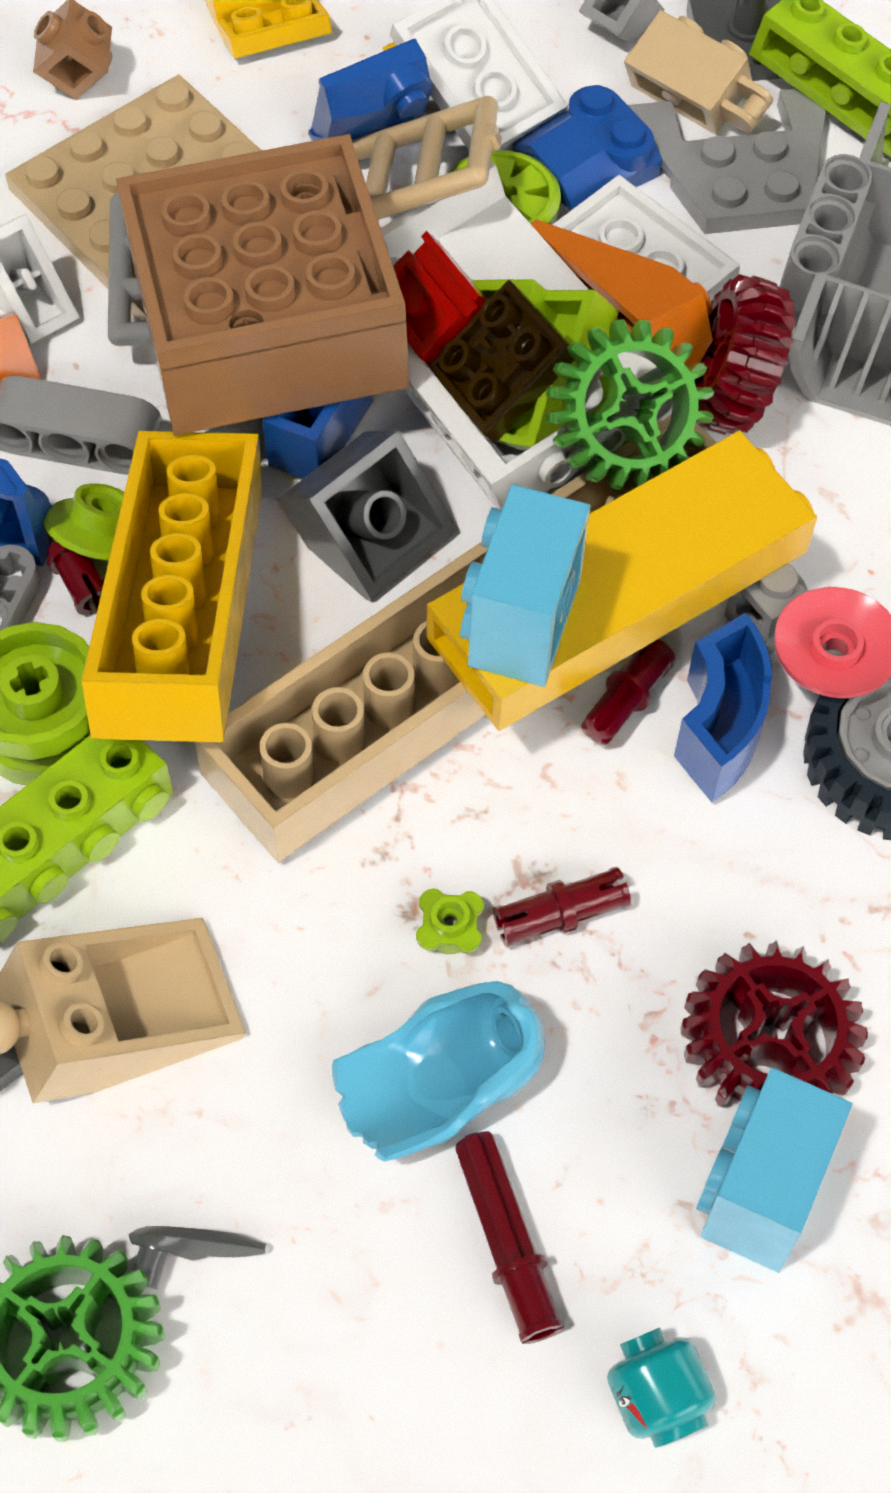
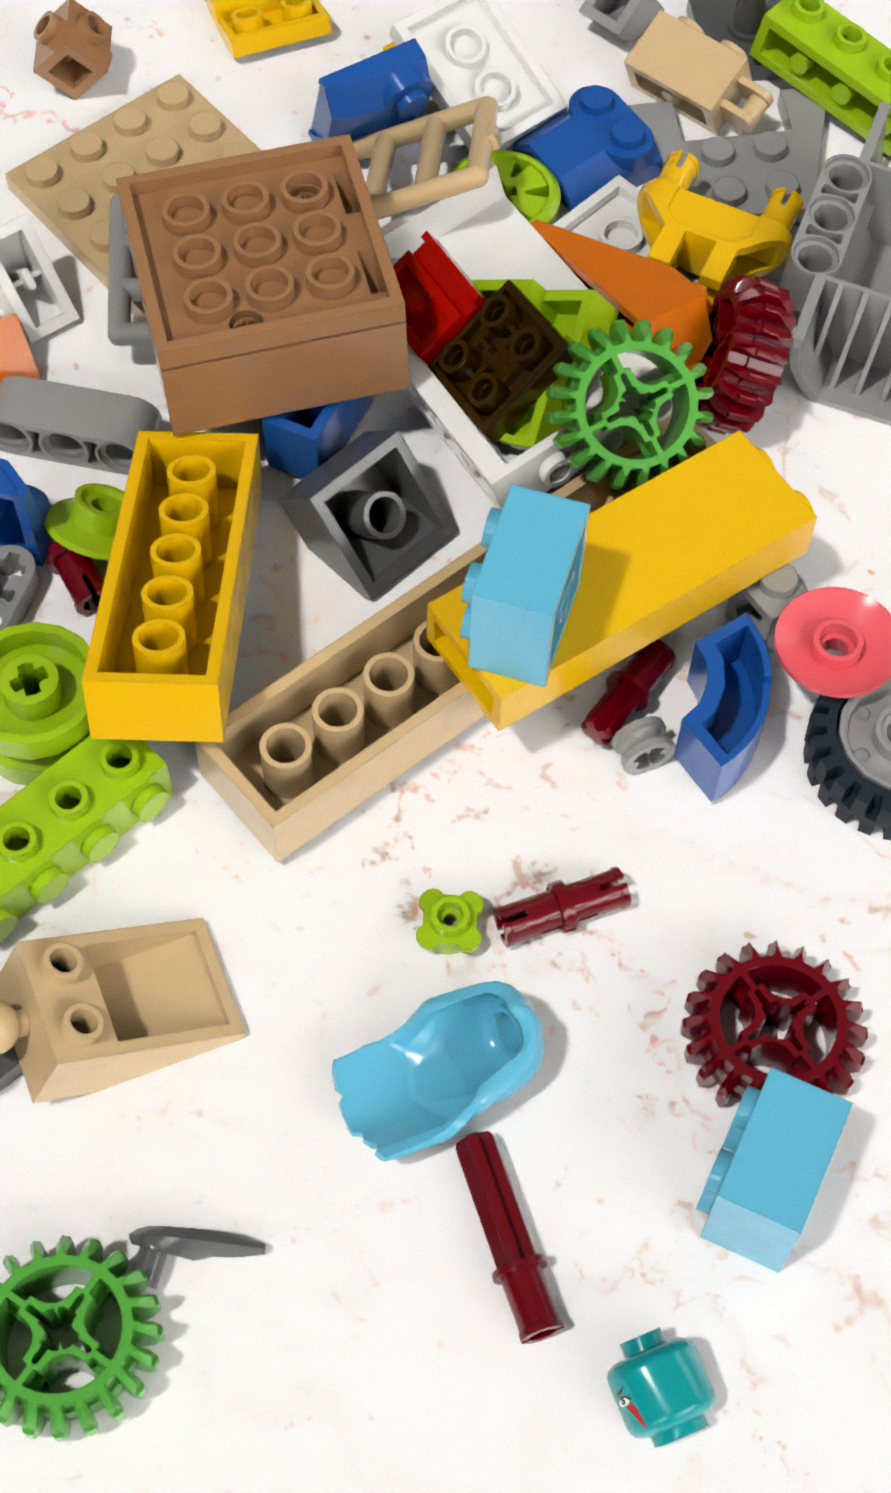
(643, 745): none -> light grey bush
(709, 235): none -> yellow connector

